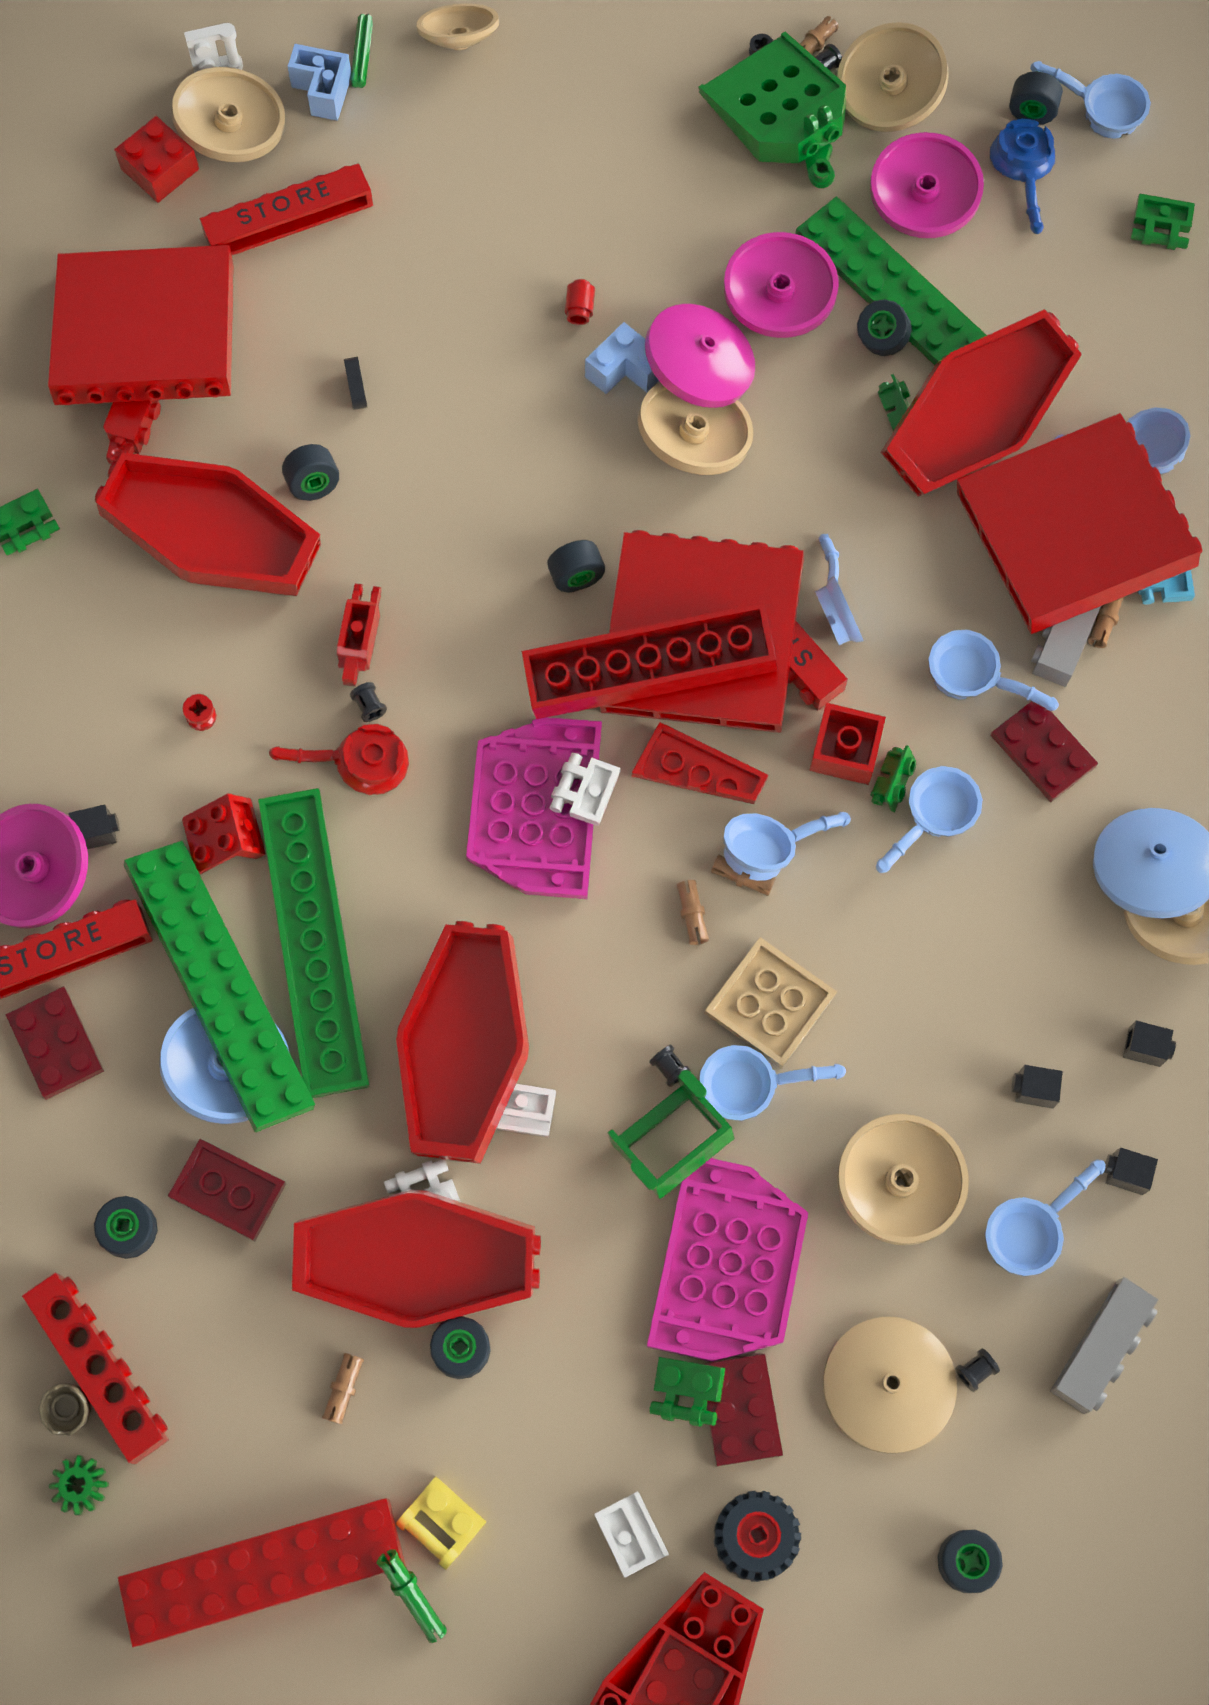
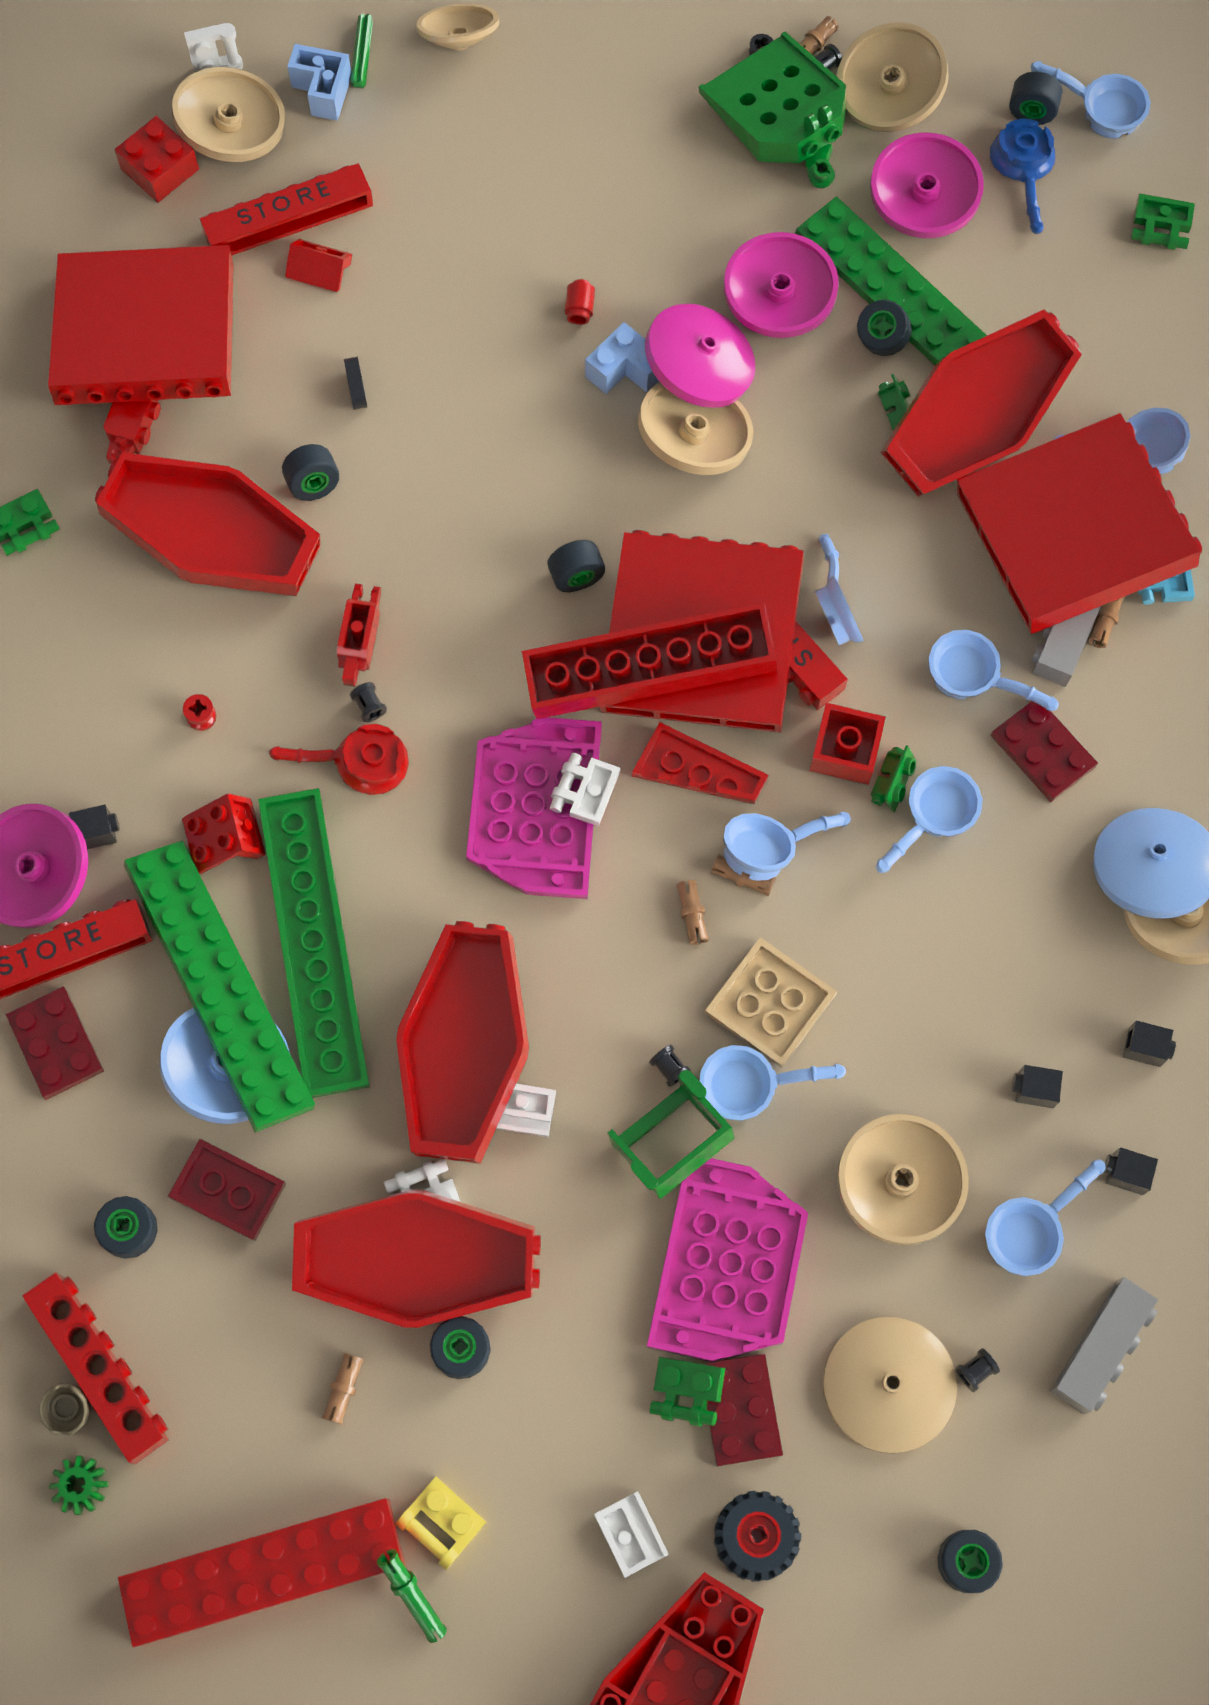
(317, 264): none -> red panel

